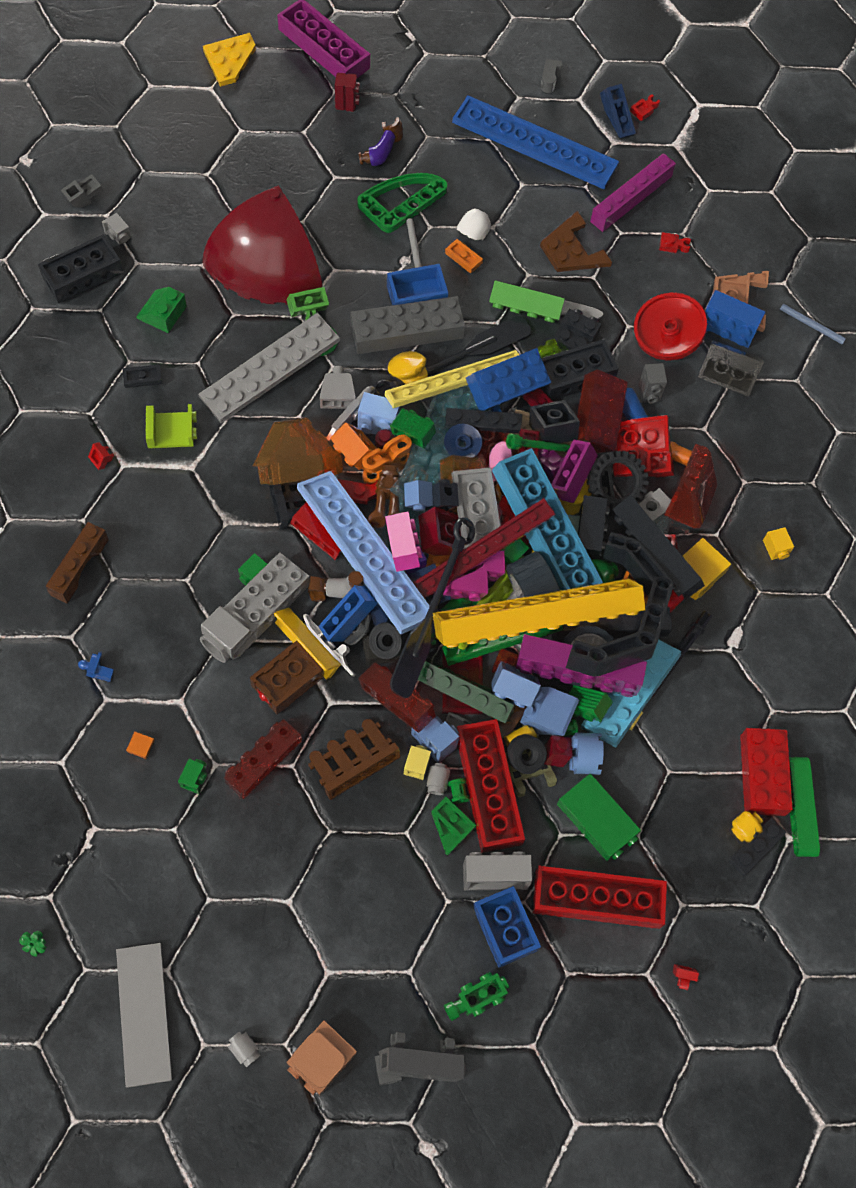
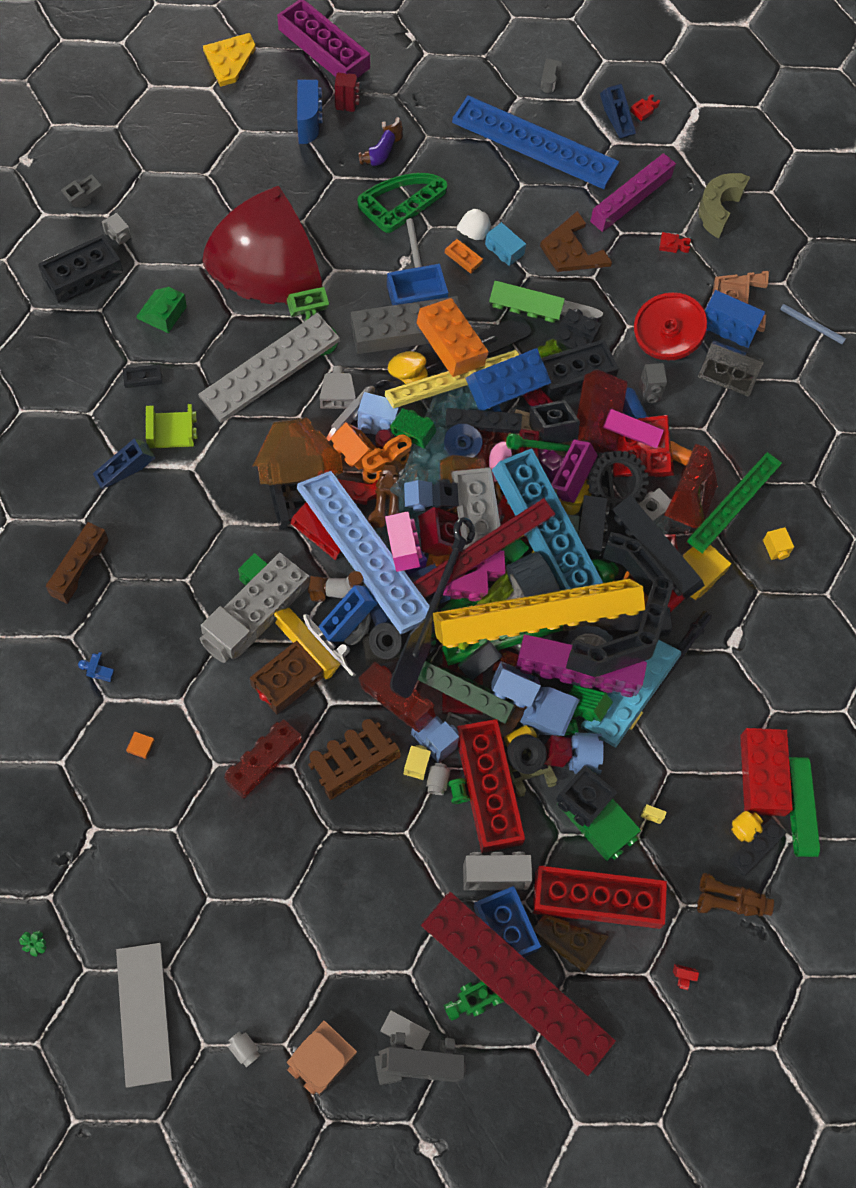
(100, 456): red tile -> none
(124, 463): none -> dark blue slope
(193, 775): green brick -> none
(308, 110): none -> blue brick
(414, 1034): none -> light grey tile
(451, 824): green wing -> none
(452, 337): none -> orange brick
(480, 660): none -> black tile
(505, 244): none -> dark azure brick
(518, 983): none -> dark red plate
(569, 941): none -> dark brown wing
(585, 796): none -> black plate
(633, 428): none -> dark pink tile
(653, 814): none -> light yellow tile
(720, 189): none -> olive brick
(734, 503): none -> green plate
(746, 900): none -> reddish brown piece

